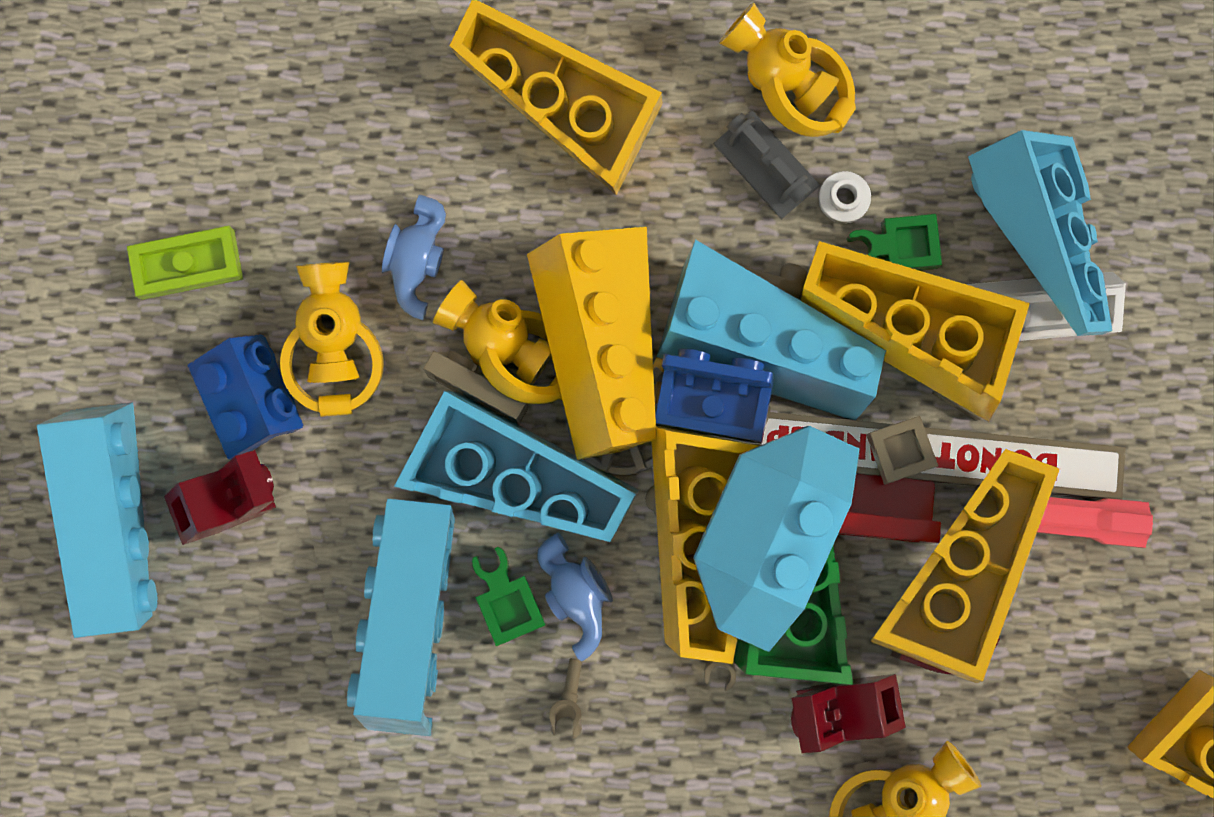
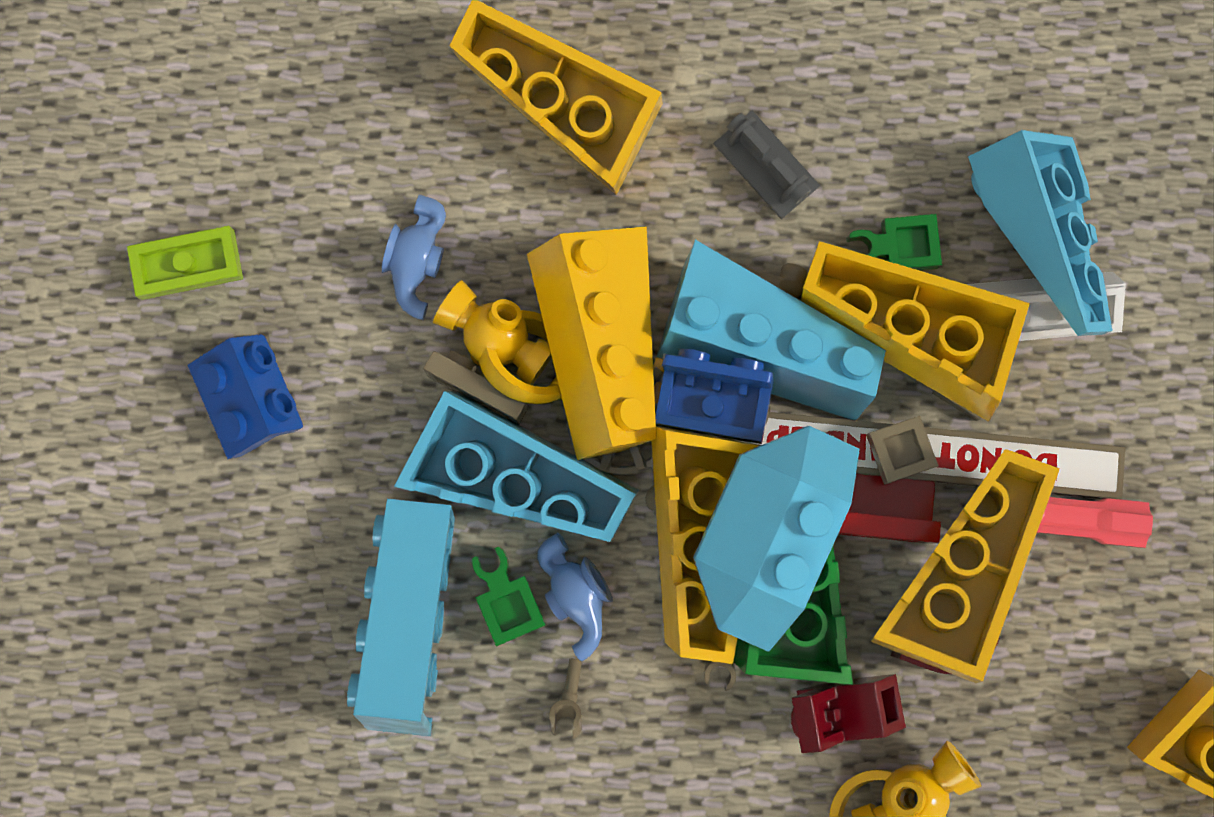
(99, 518): medium azure wedge -> none
(221, 498): dark red brick -> none
(331, 360): yellow piece -> none
(782, 62): yellow piece -> none
(834, 208): white plate -> none

